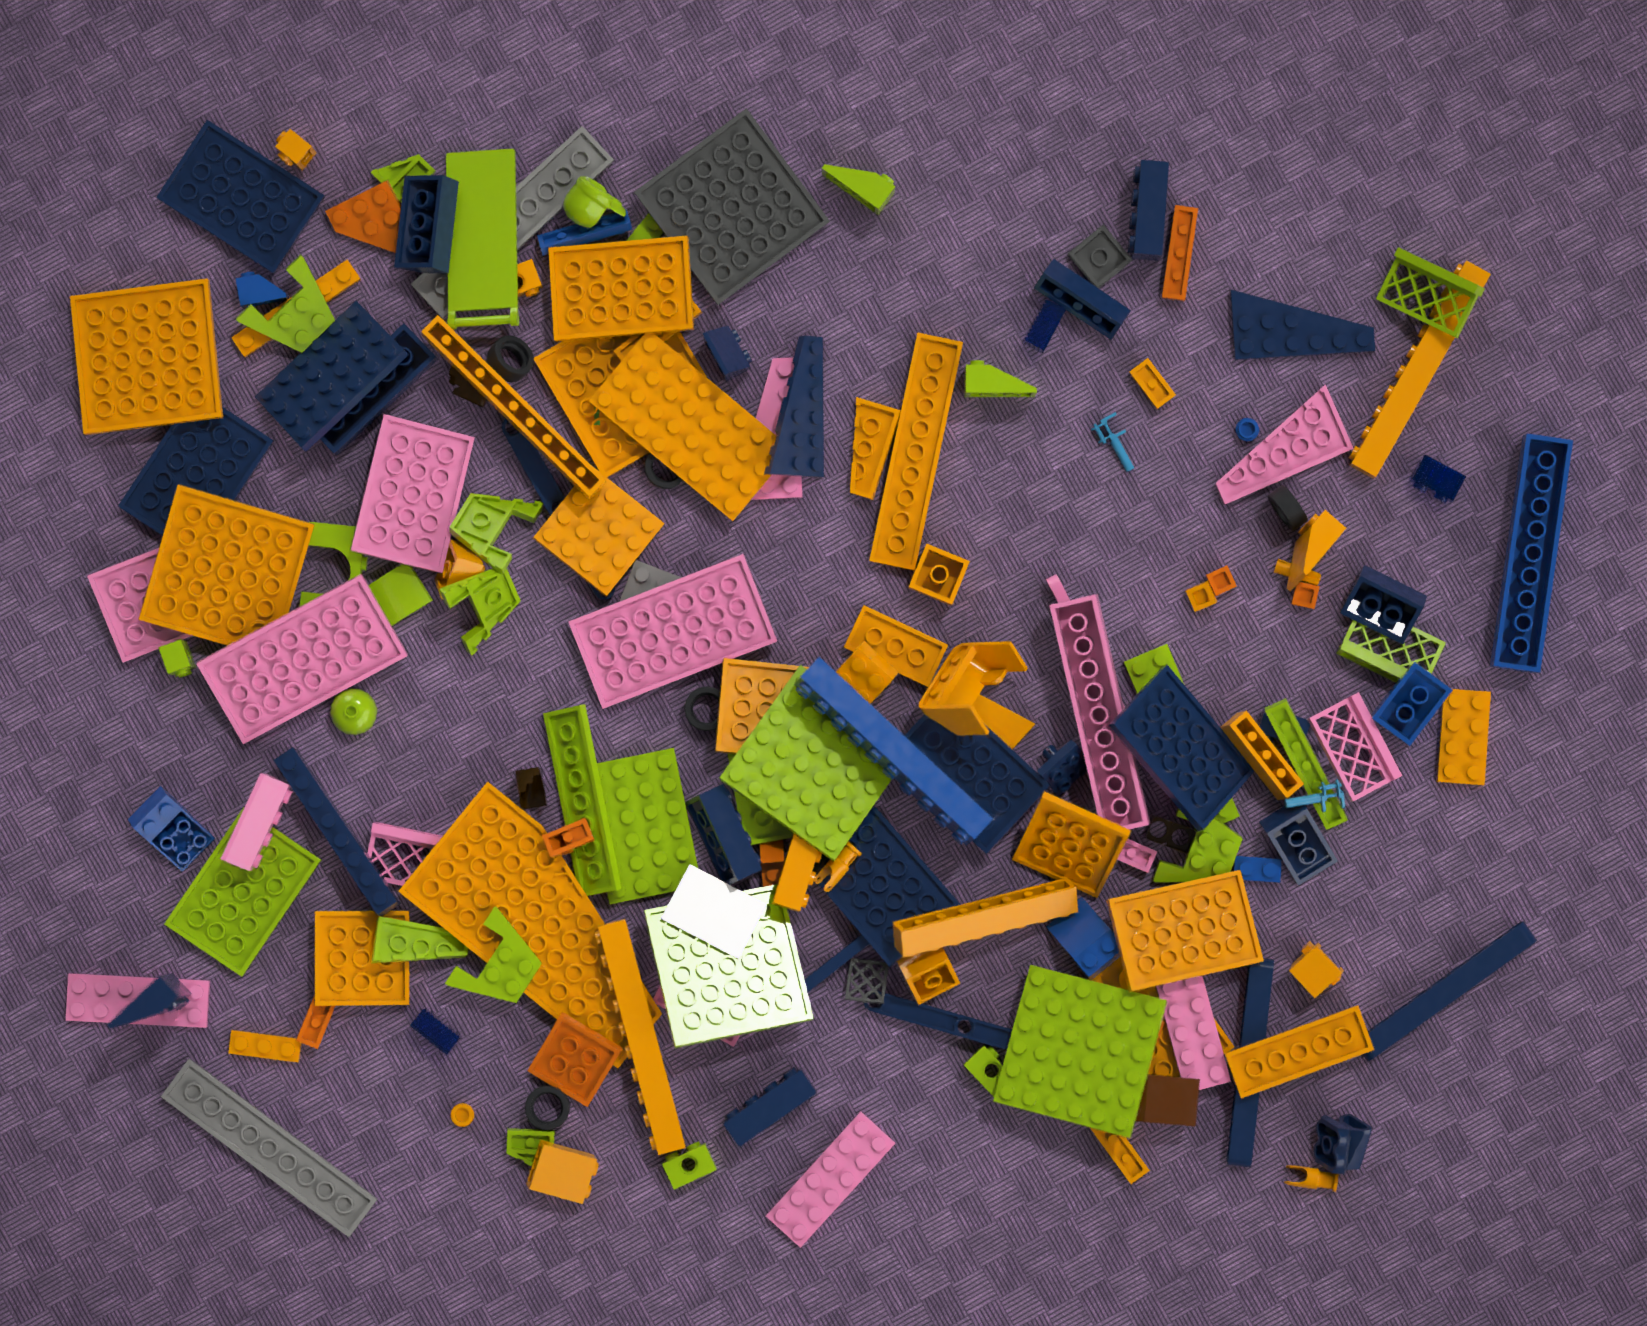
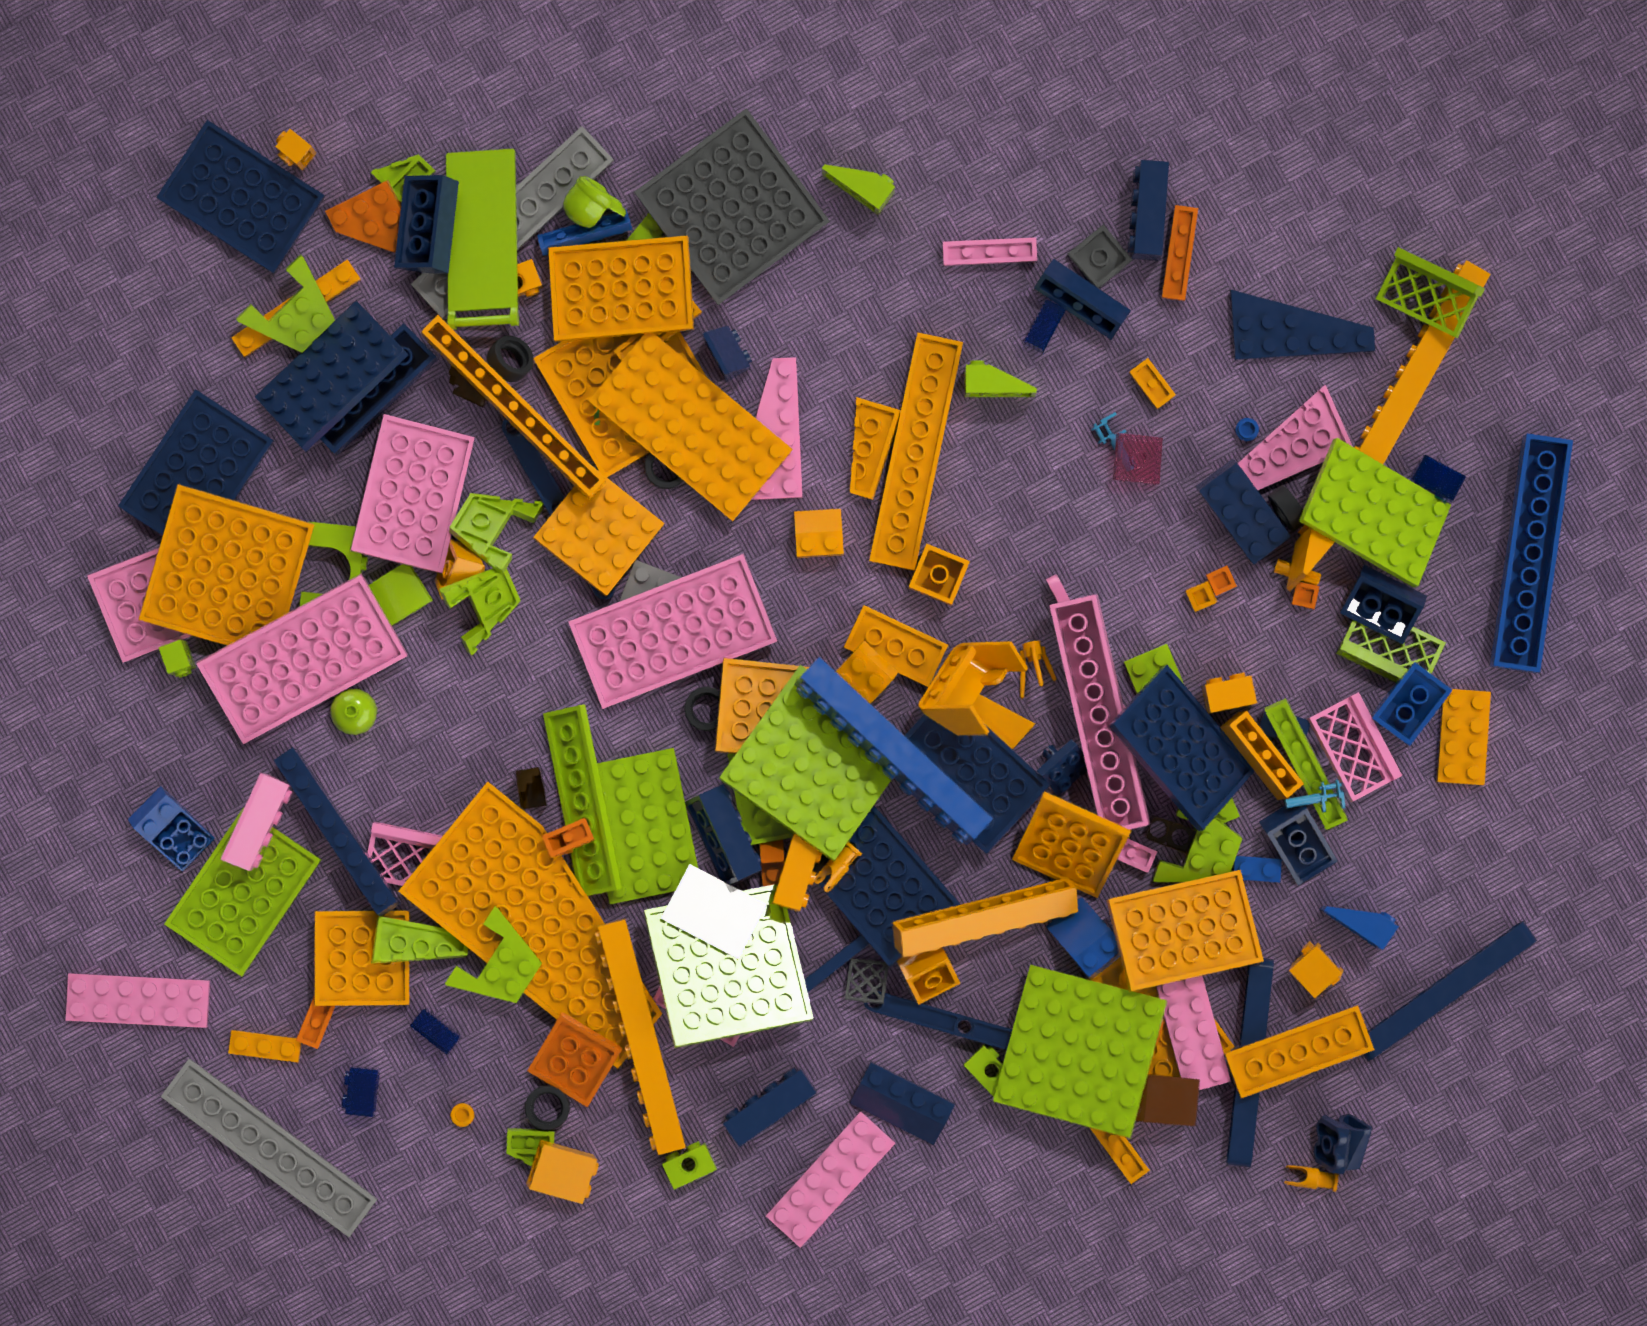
(146, 356): light orange plate -> none
(161, 996): dark blue slope -> none
(257, 290): blue slope -> none
(361, 1091): none -> clear blue brick
(801, 417): dark blue wing -> none
(818, 533): none -> light orange slope
(902, 1103): none -> dark blue slope
(989, 251): none -> bright pink plate
(1033, 653): none -> light orange plant
(1137, 458): none -> clear pink tile
(1228, 694): none -> light orange brick
(1243, 511): none -> dark blue brick
(1372, 927): none -> blue slope
(1375, 512): none -> lime plate

